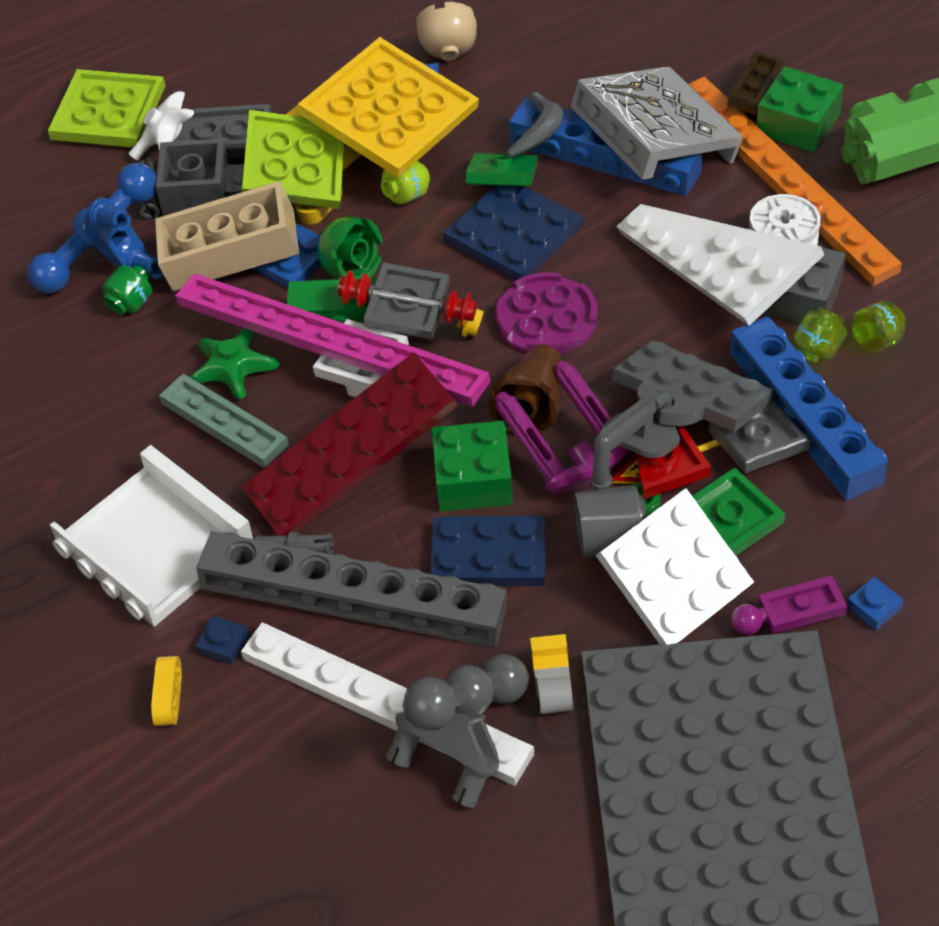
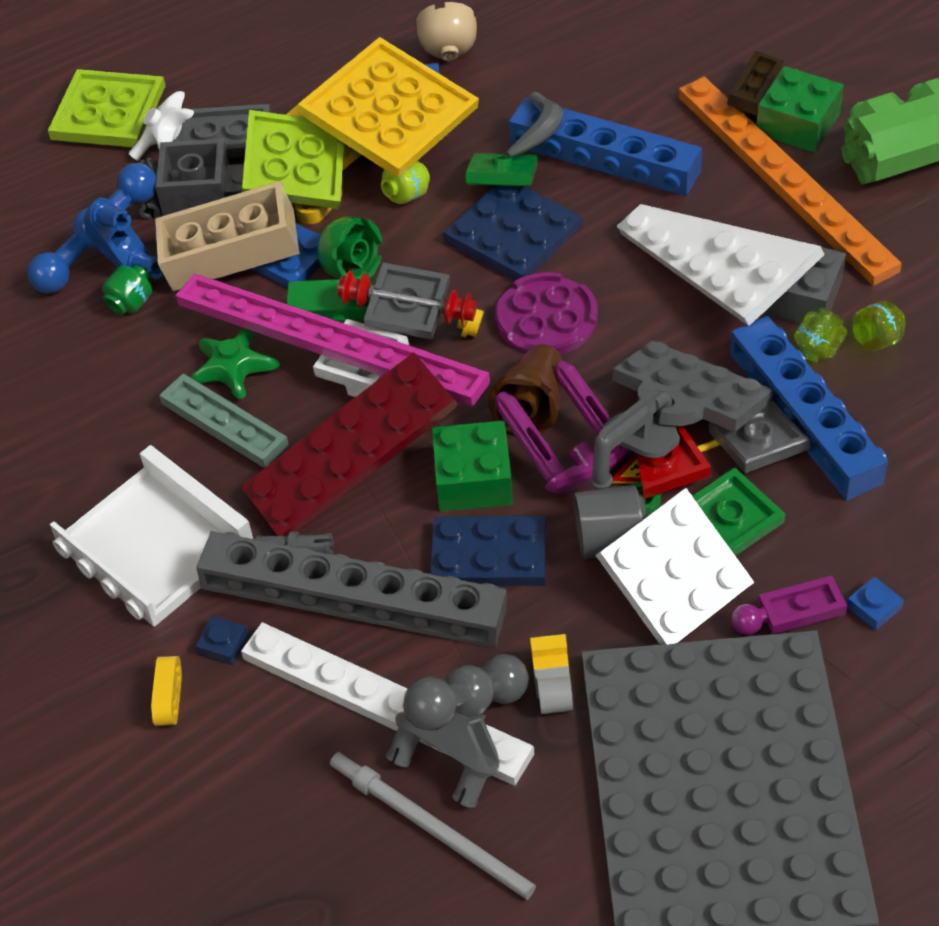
(369, 782): none -> light grey bar
(652, 118): light grey panel -> none
(787, 218): white wheel -> none

